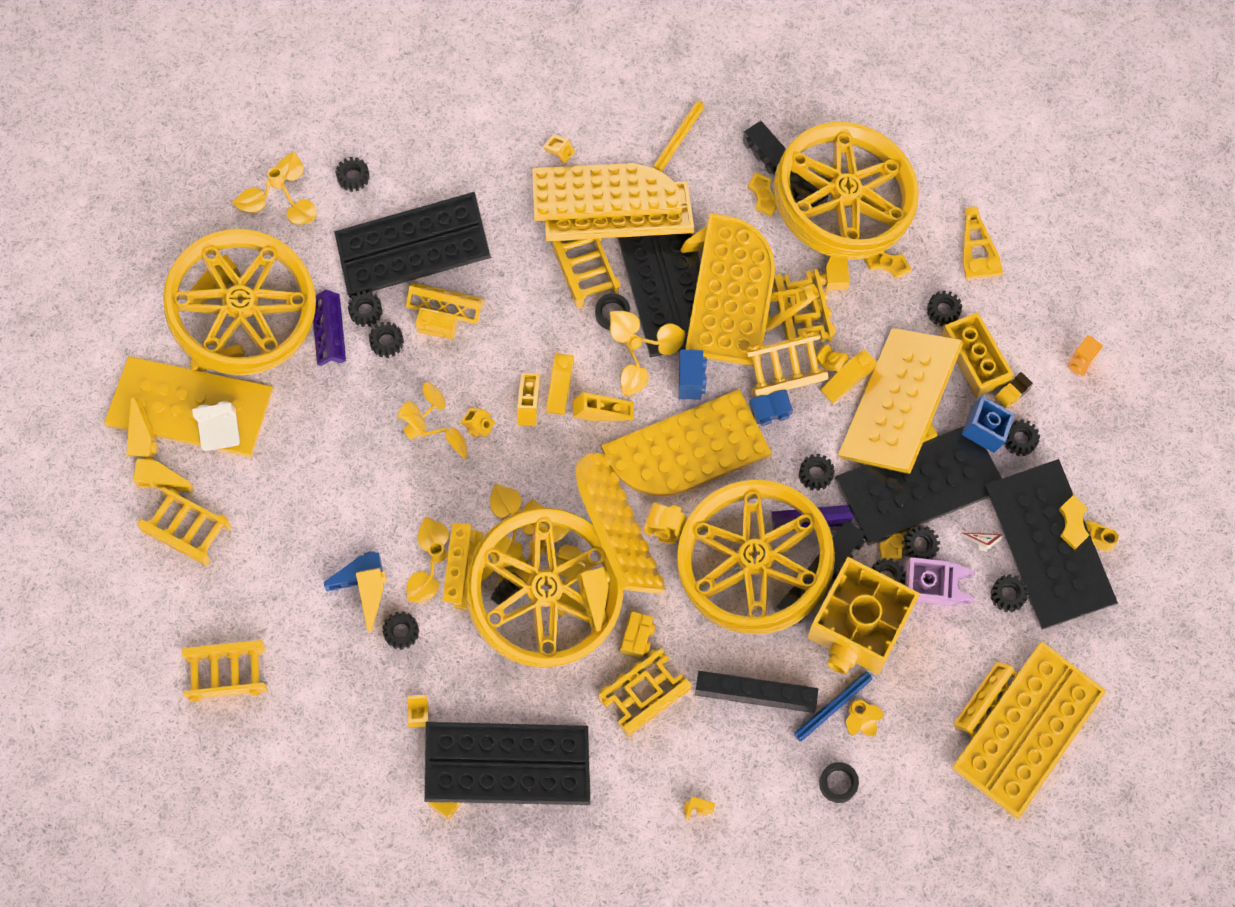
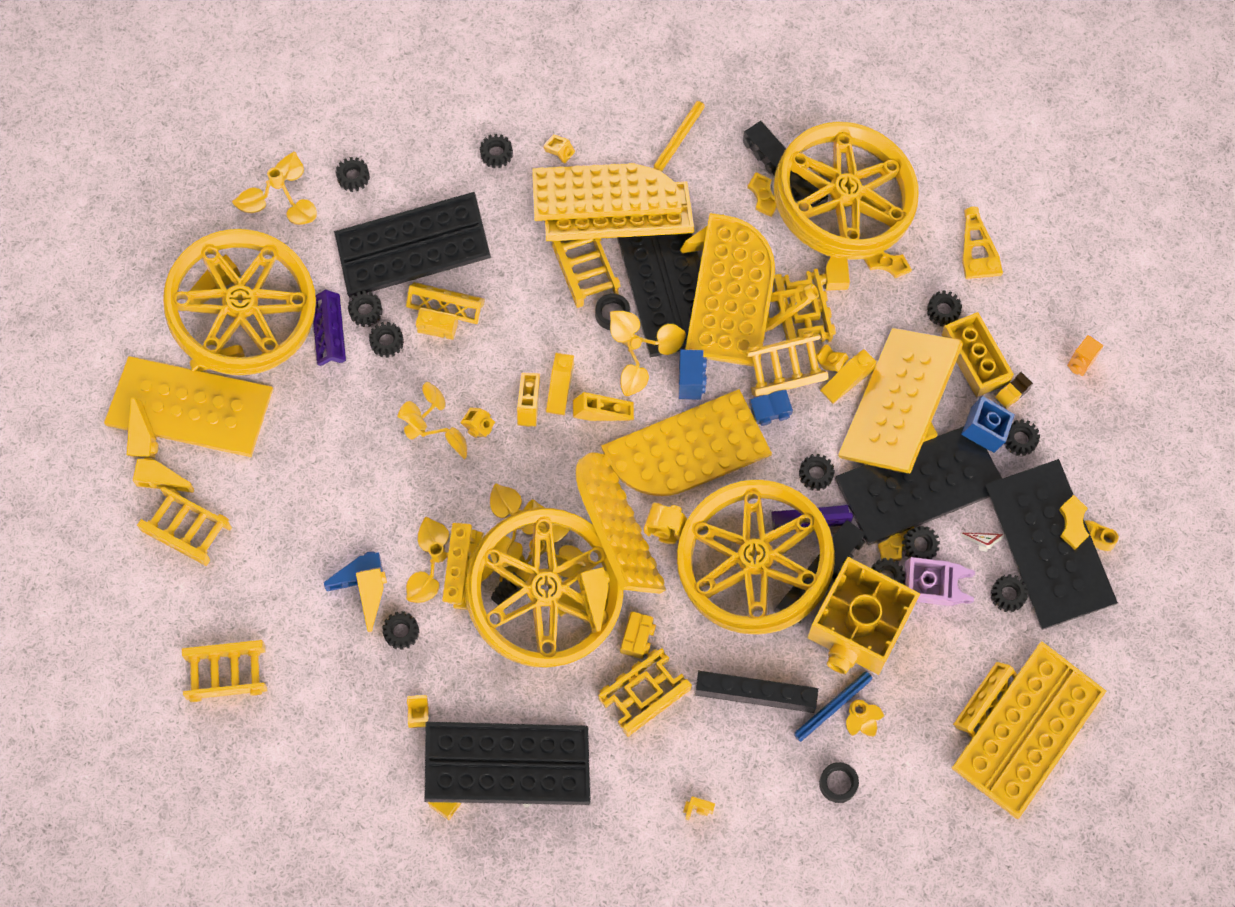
(217, 426): white bracket -> none
(500, 159): none -> black tyre

